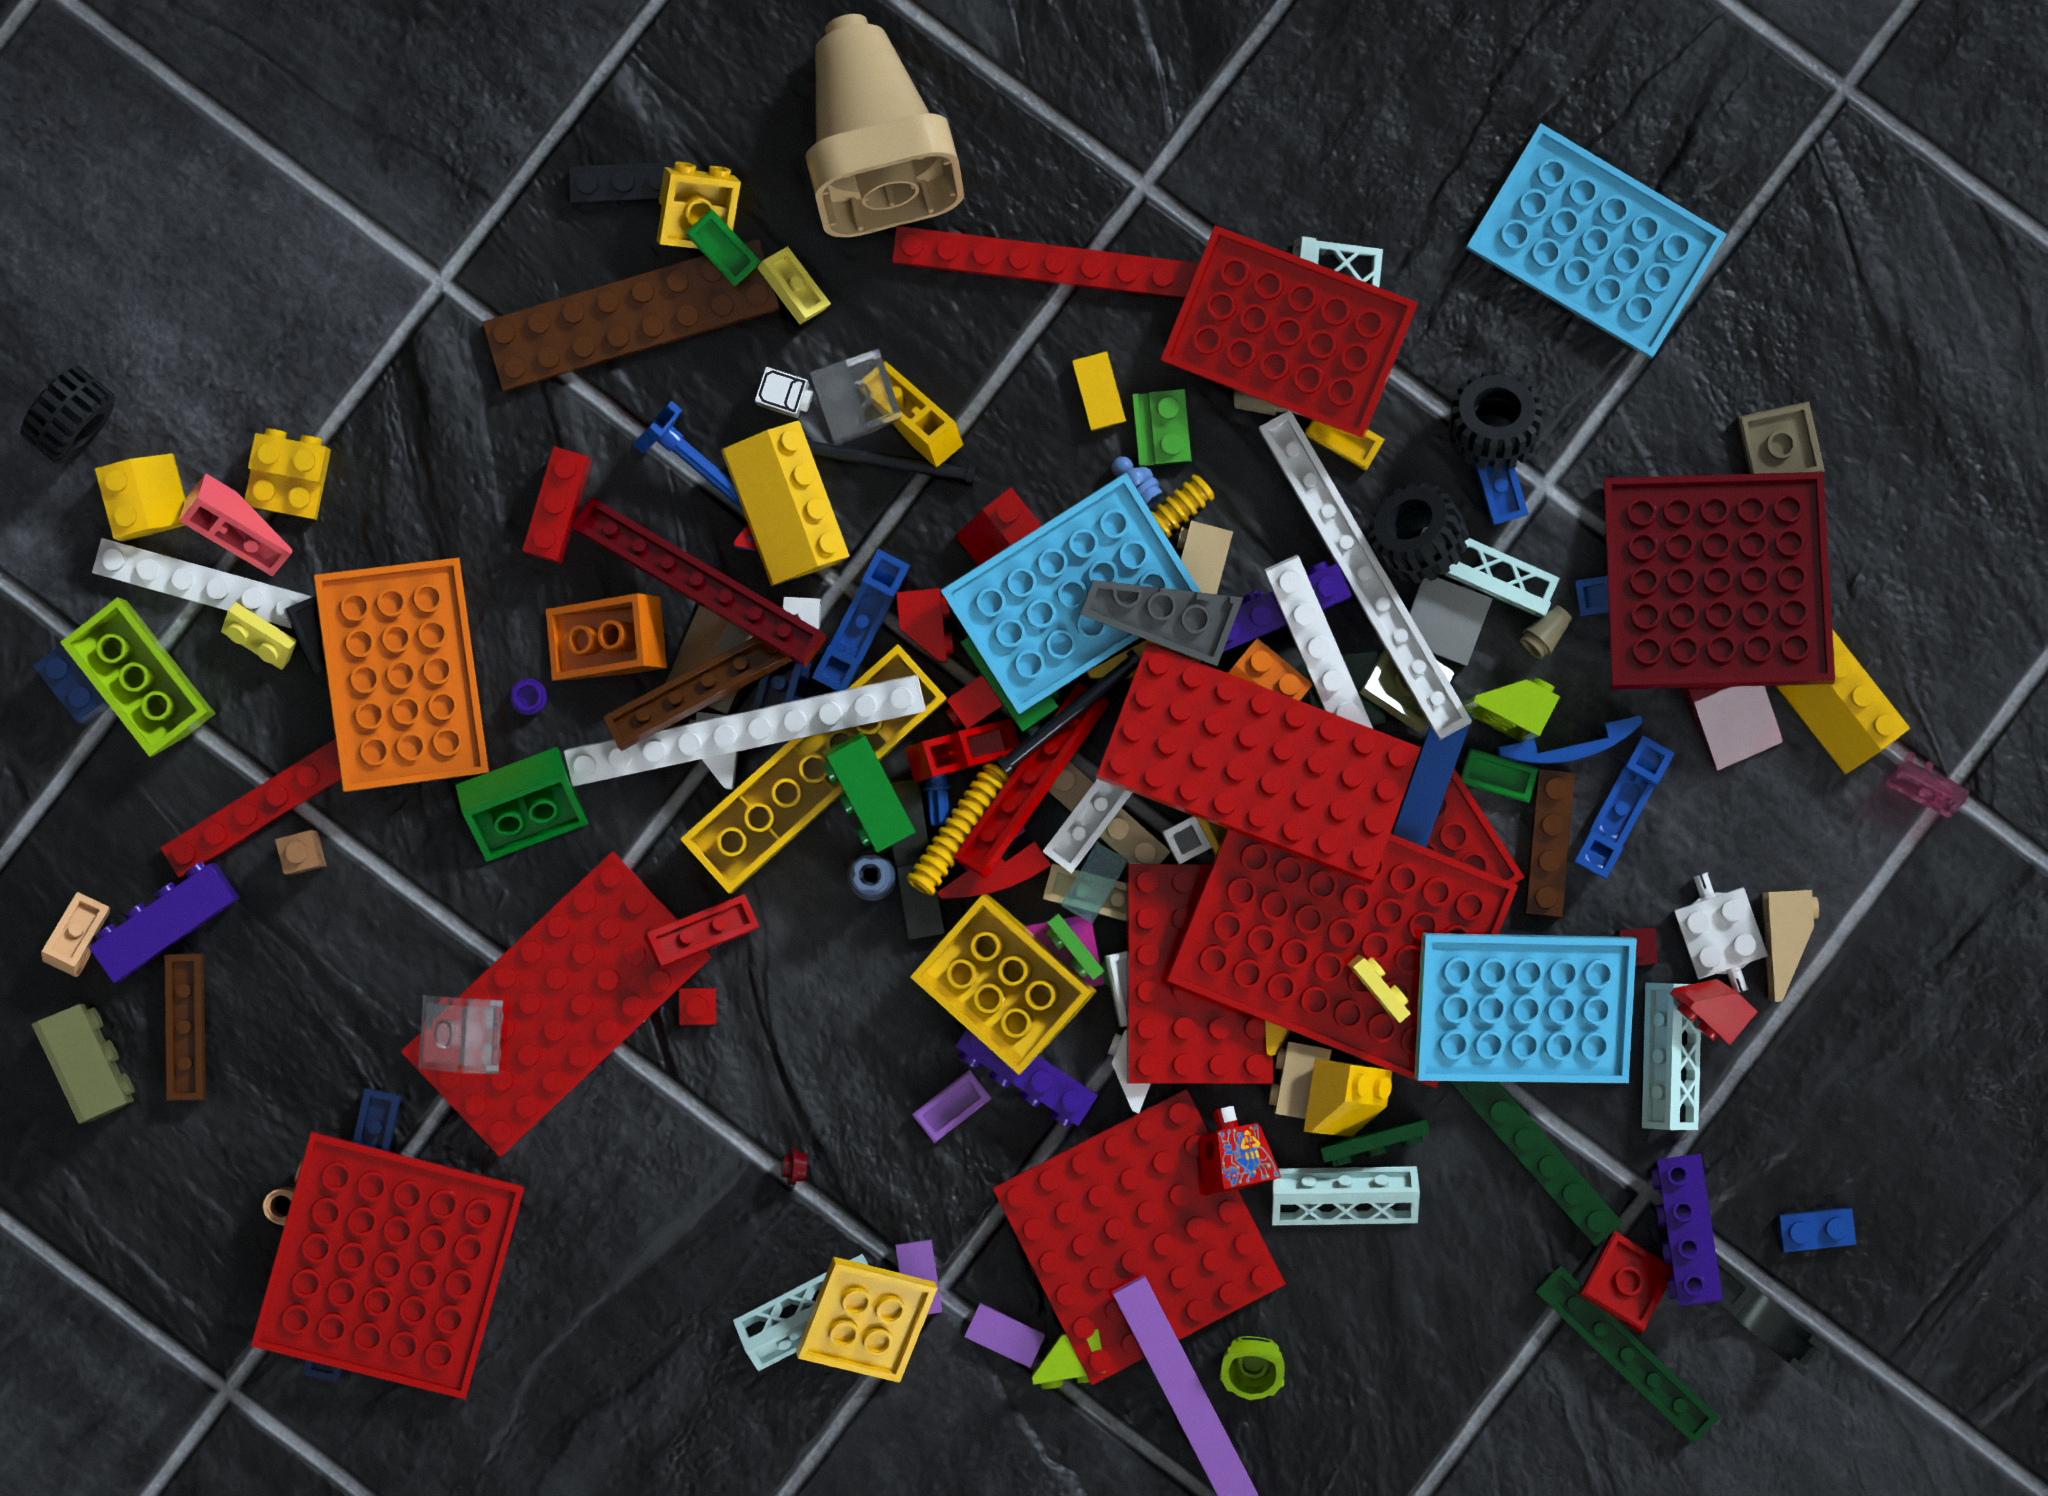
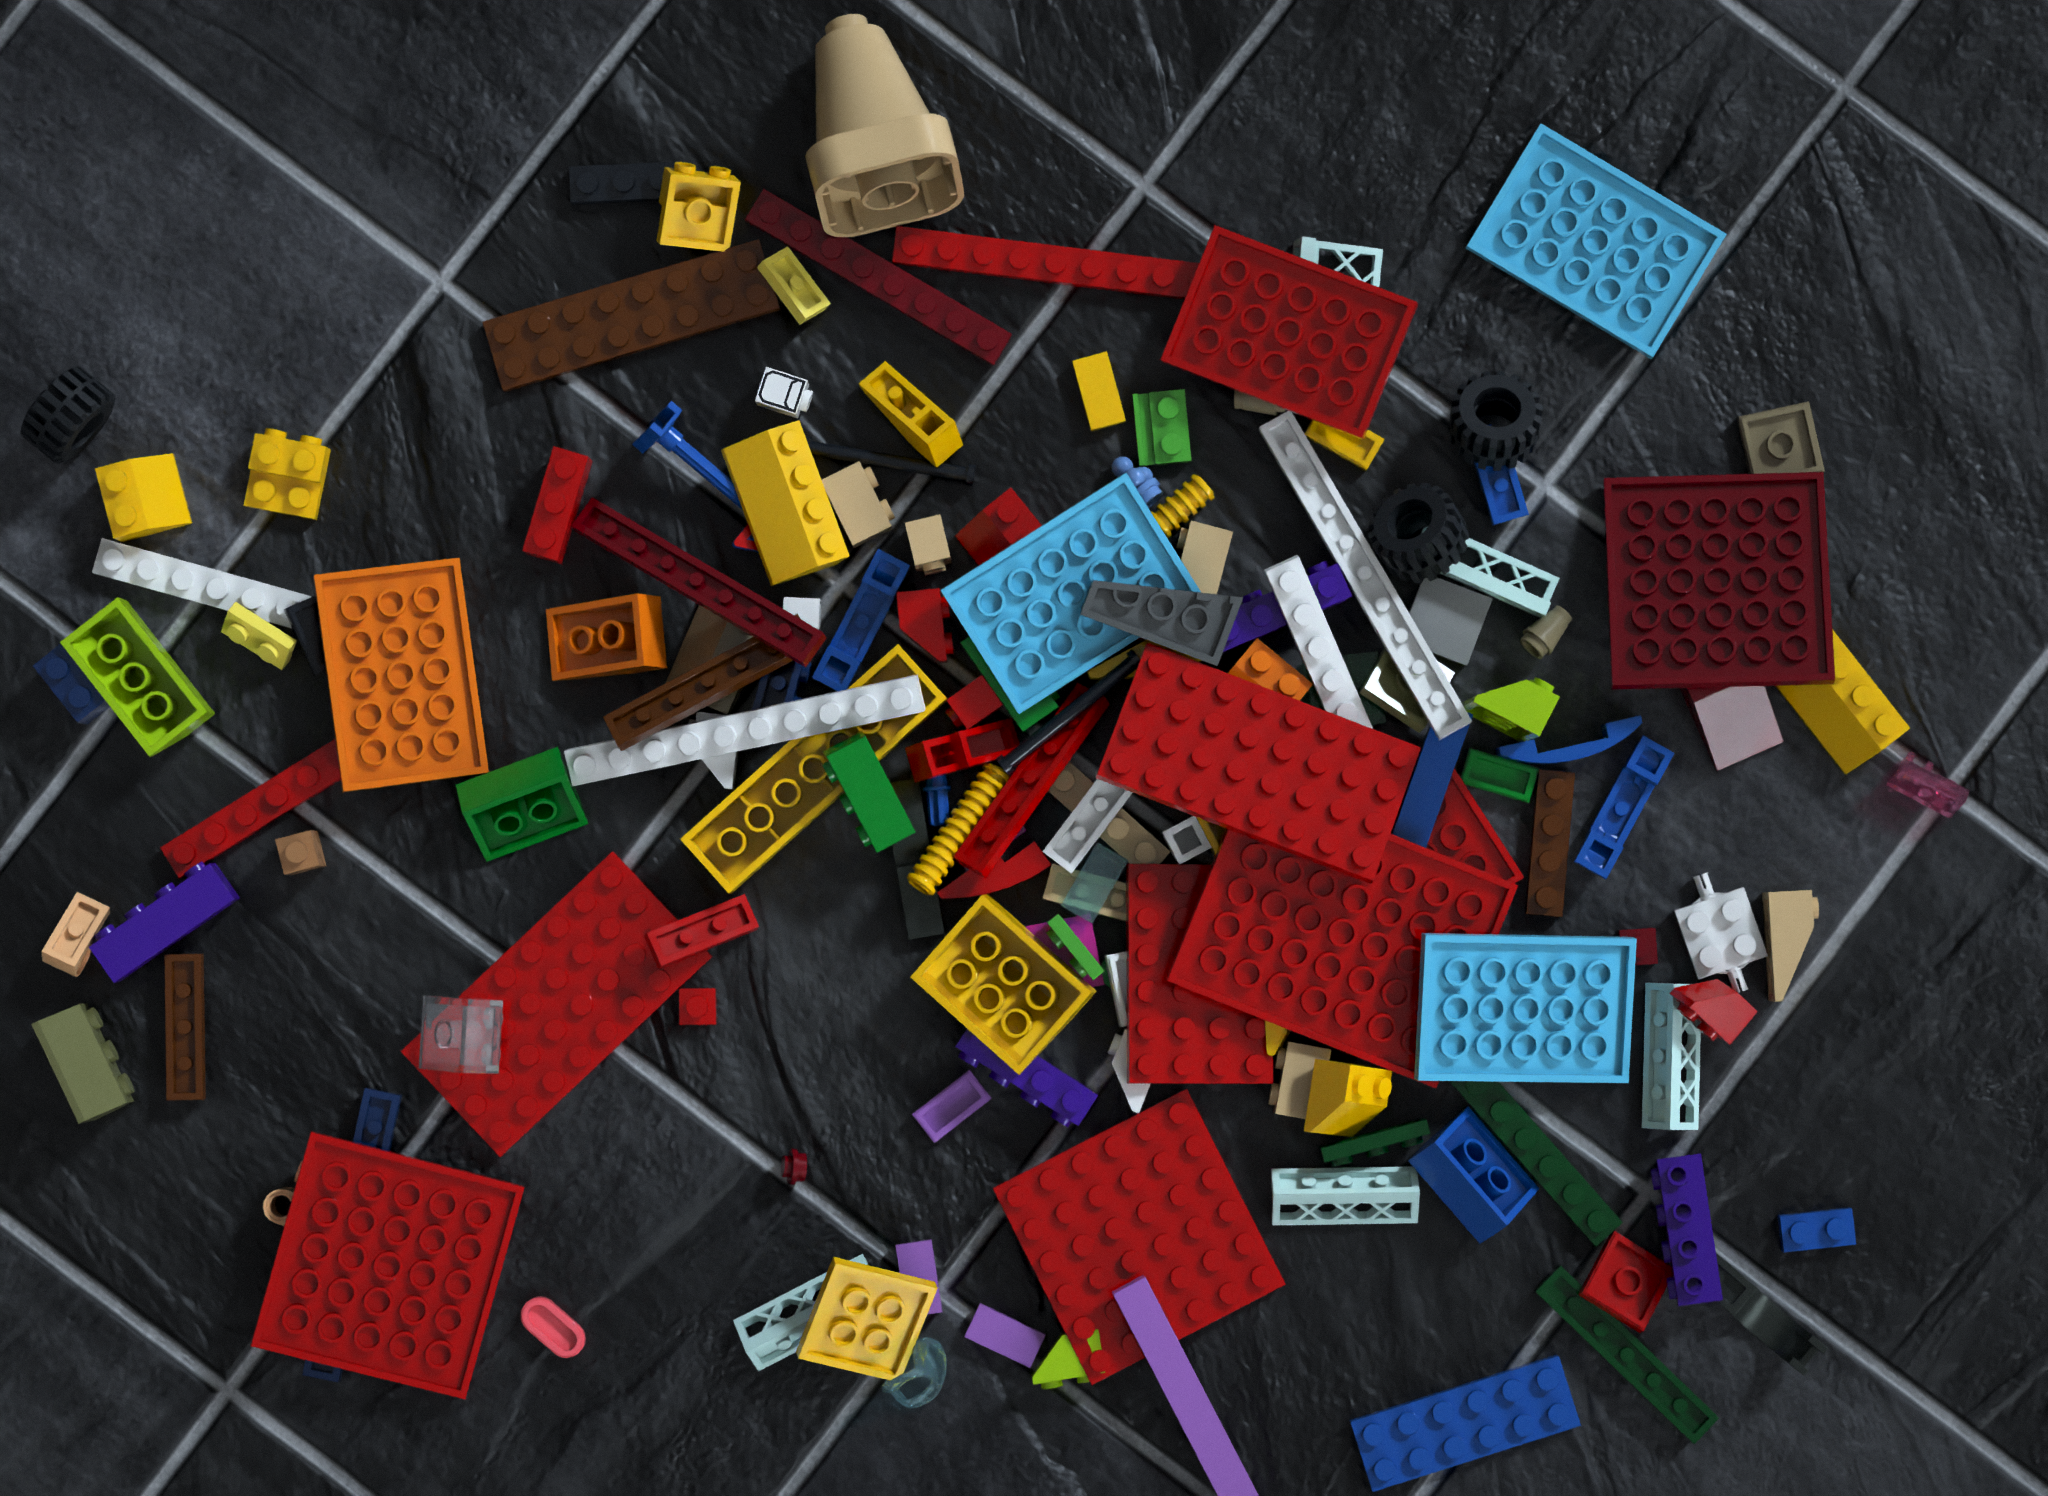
(234, 525): coral slope -> none
(528, 696): dark purple plate -> none
(553, 1327): none -> coral tile
(722, 247): green tile -> none
(856, 396): clear slope -> none
(857, 504): none -> tan brick
(879, 278): none -> dark red plate
(886, 875): sand blue plant -> none
(928, 544): none -> tan brick
(929, 1363): none -> clear light blue piece
(1235, 1155): red torso -> none
(1253, 1368): lime helmet -> none
(1390, 998): light yellow plate -> none
(1465, 1423): none -> blue plate
(1474, 1175): none -> blue slope
(1592, 596): blue plate -> none

